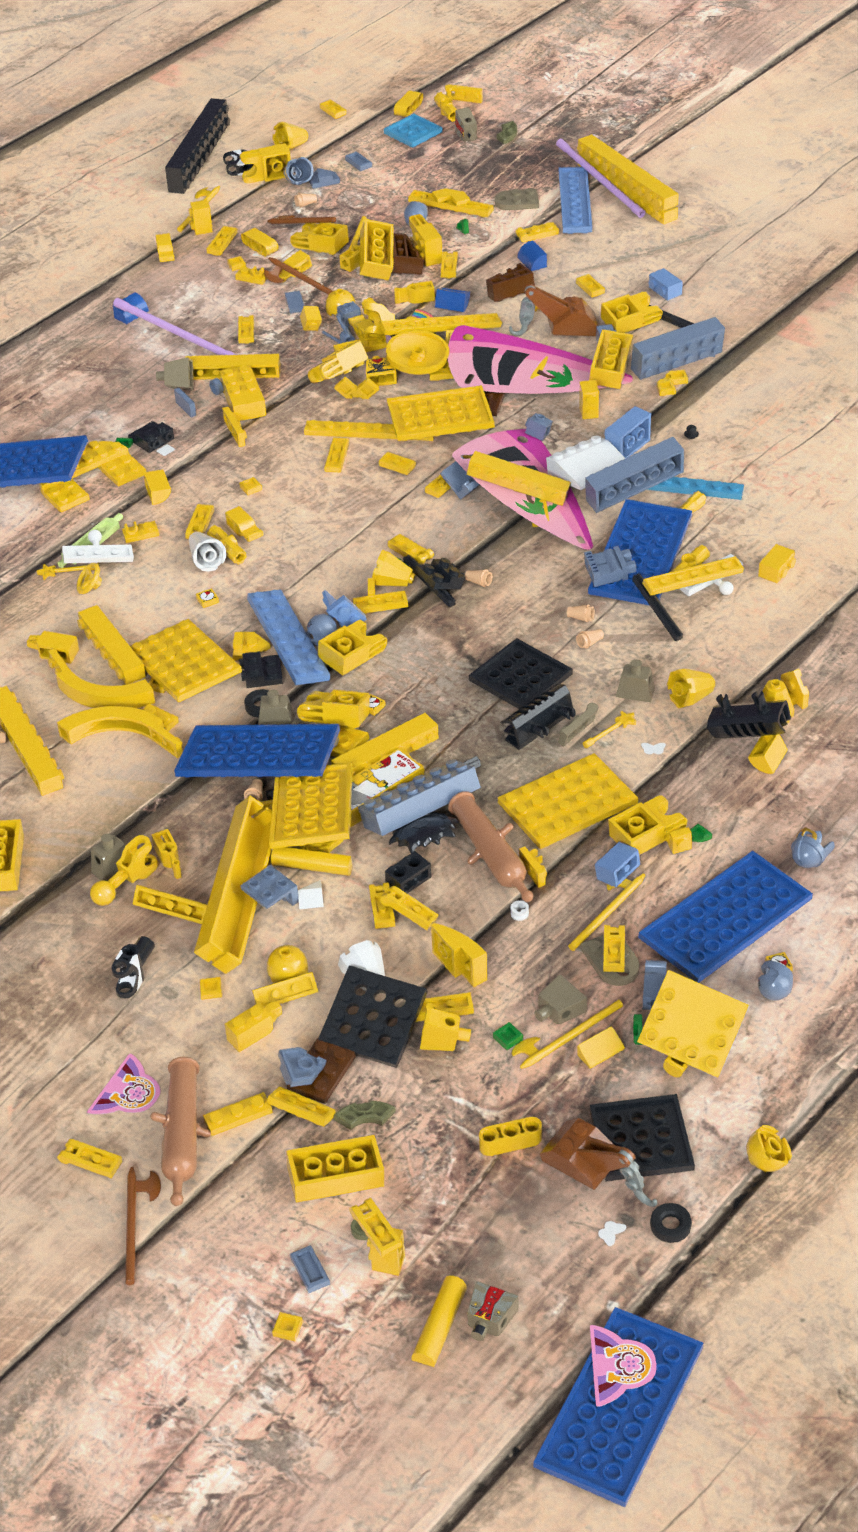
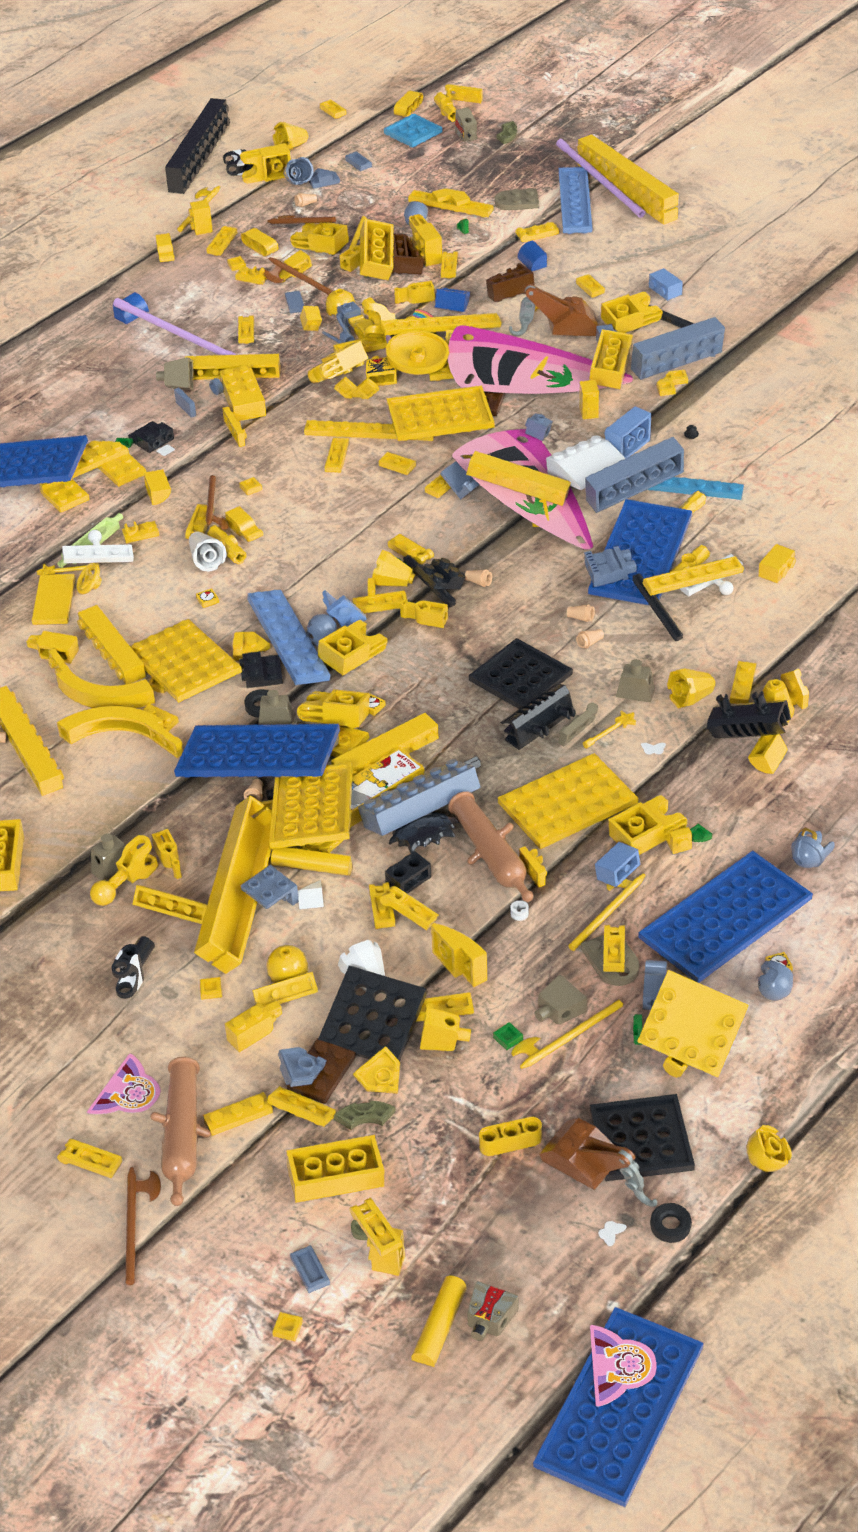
(53, 599): none -> yellow tile
(210, 505): none -> dark orange piece
(380, 1073): none -> yellow plate
(425, 612): none -> yellow piece
(600, 1047): yellow slope -> none
(743, 682): none -> yellow plate

